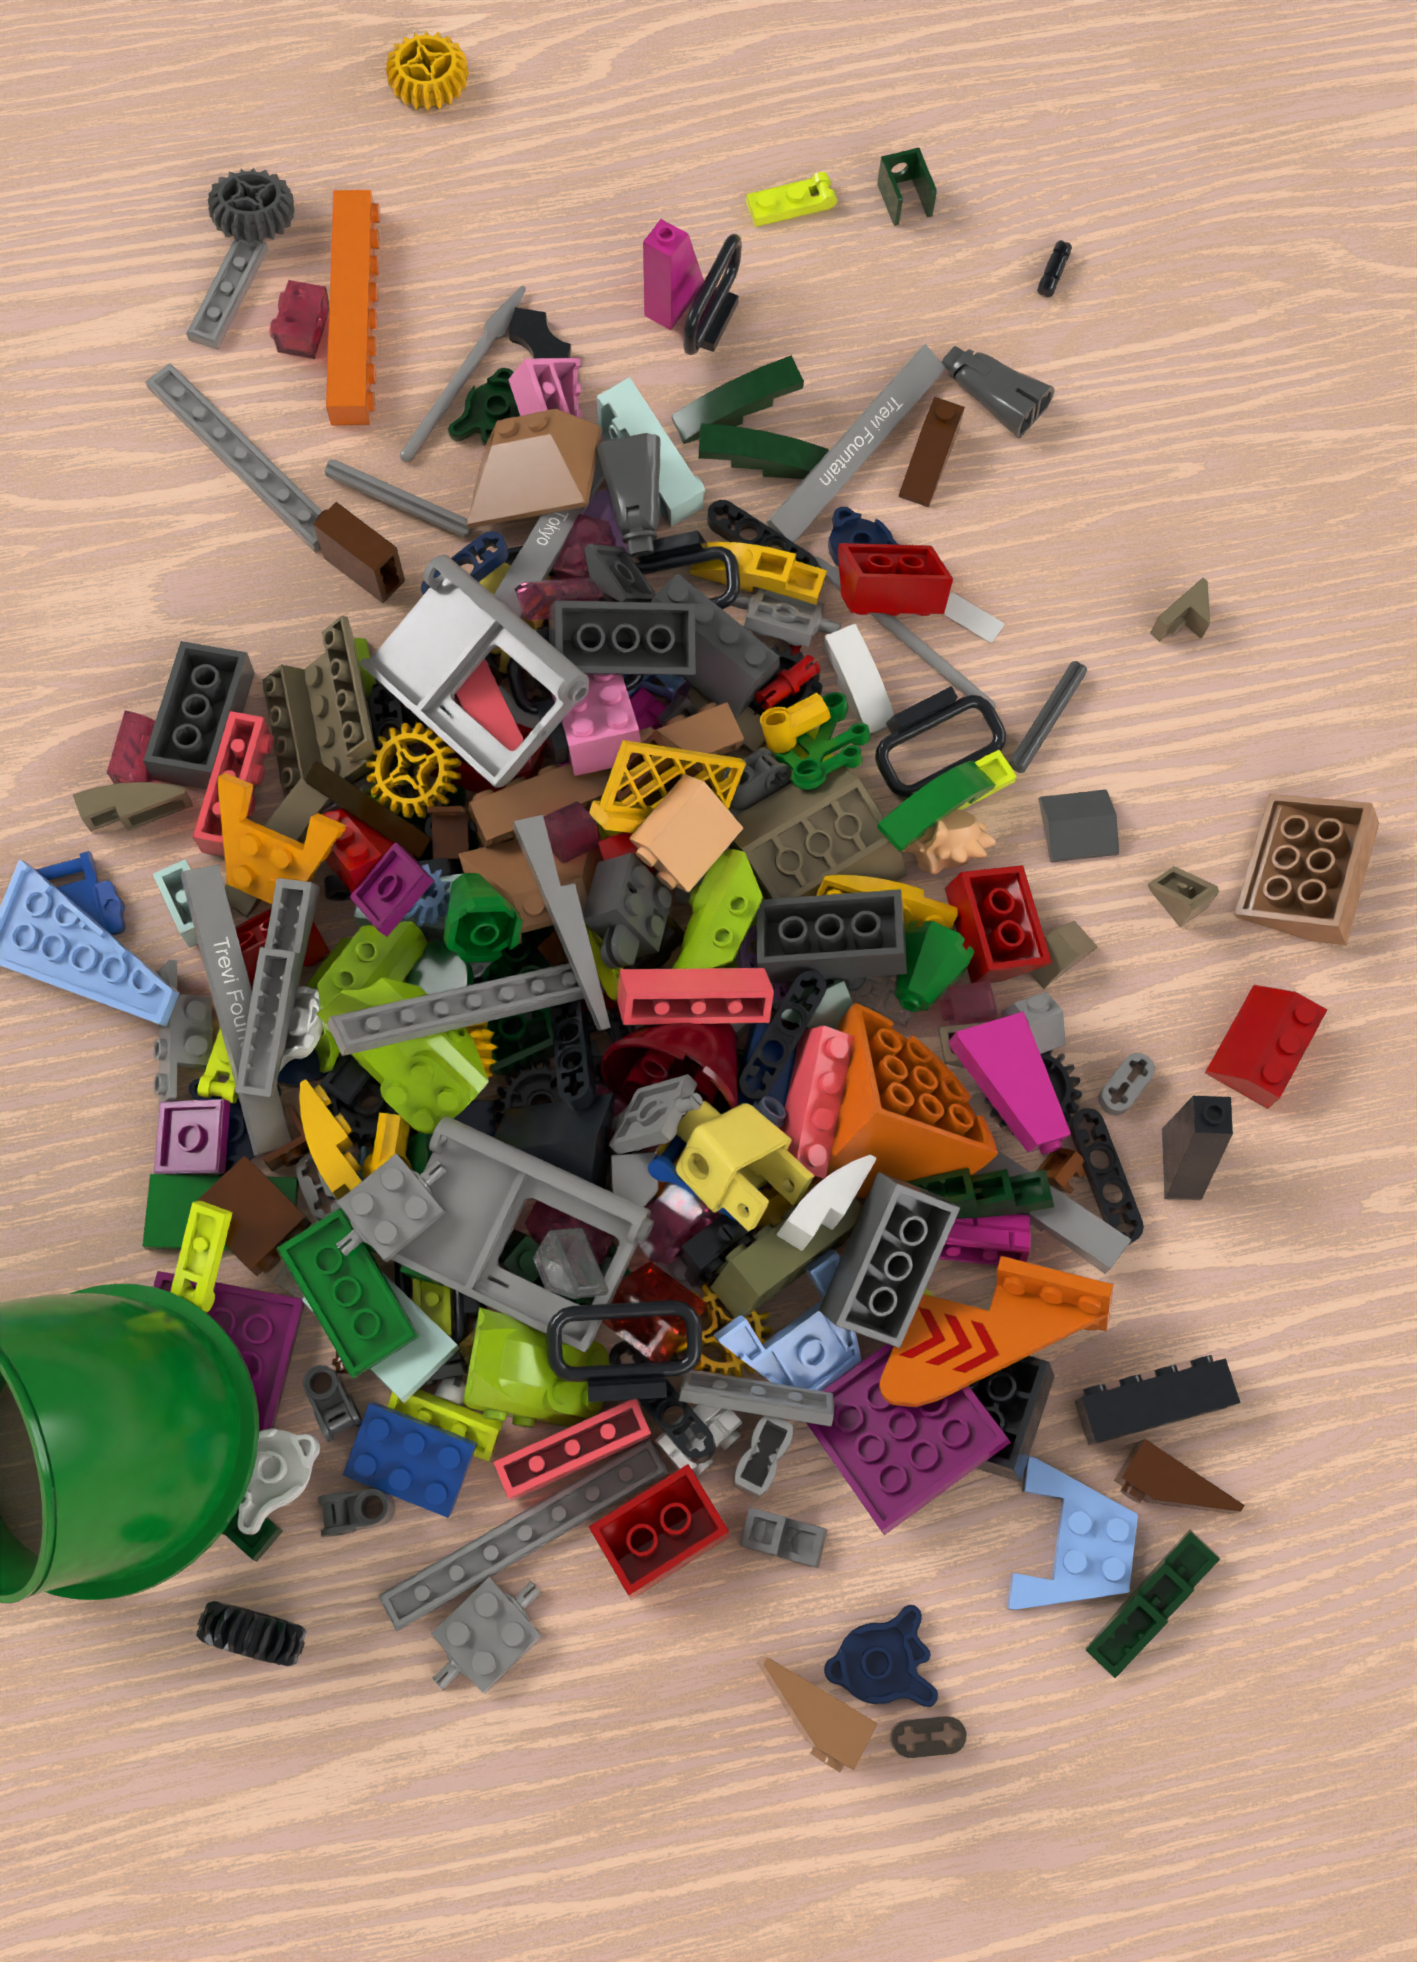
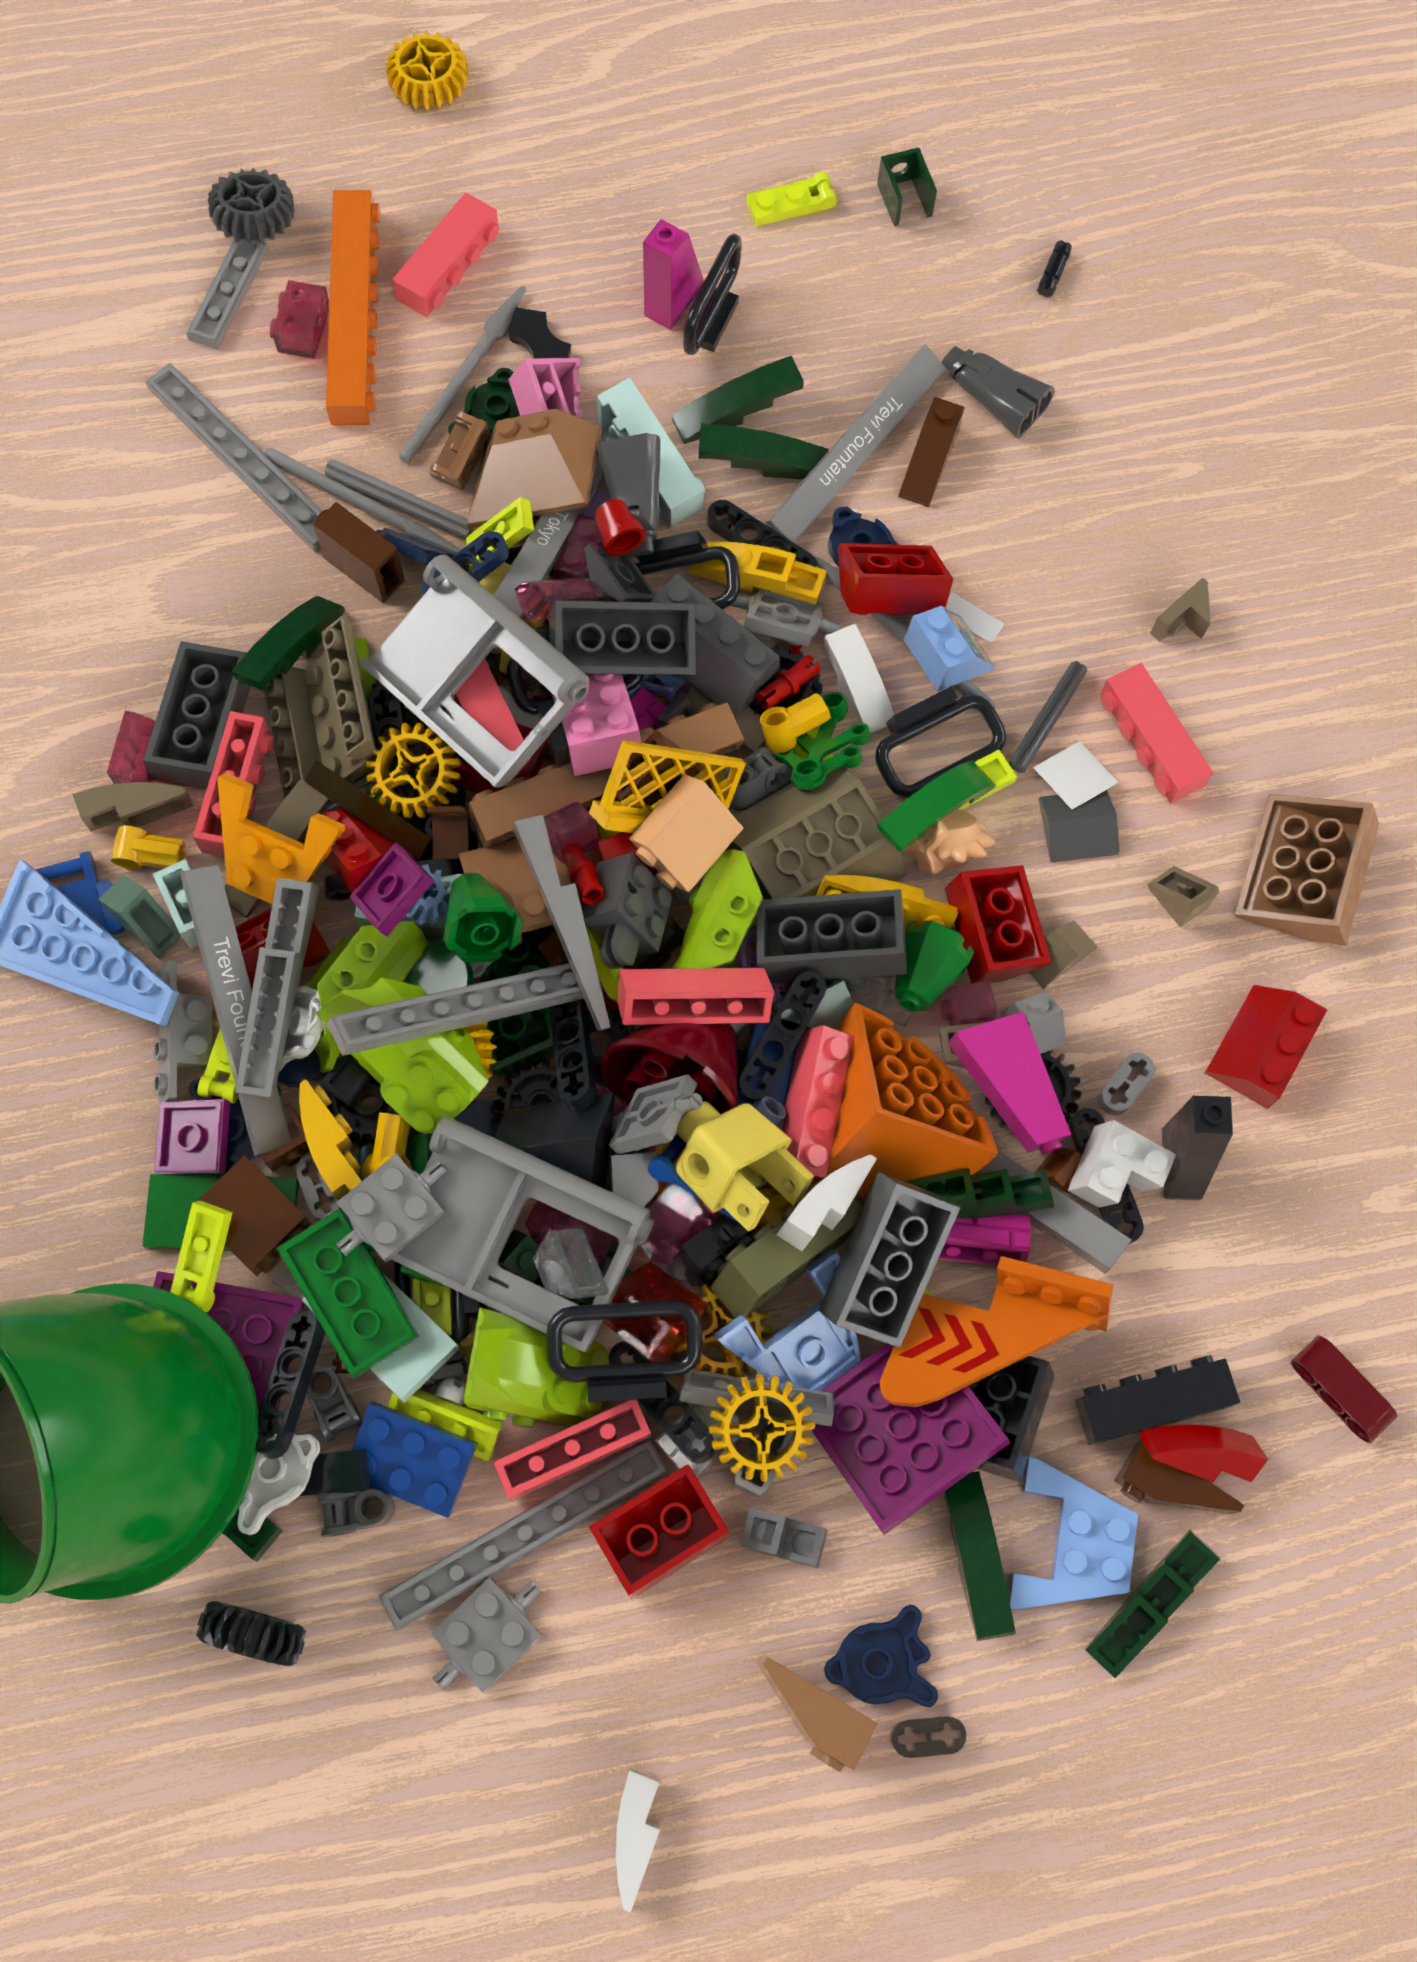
(138, 848): none -> yellow piece
(140, 915): none -> sand green slope
(286, 641): none -> dark green slope
(293, 1384): none -> black beam
(339, 1473): none -> black tile
(411, 528): none -> light grey piece
(415, 548): none -> dark blue tile
(446, 255): none -> coral brick
(461, 450): none -> medium nougat hinge
(512, 523): none -> neon yellow plate
(582, 873): none -> red pin
(618, 528): none -> red piece
(634, 1835): none -> white slope
(780, 1427): none -> yellow gear
(946, 648): none -> light blue slope
(979, 1559): none -> dark green slope
(1075, 775): none -> white sticker
(1116, 1158): none -> white brick
(1155, 733): none -> coral brick
(1205, 1450): none -> red slope
(1344, 1389): none -> dark red beam

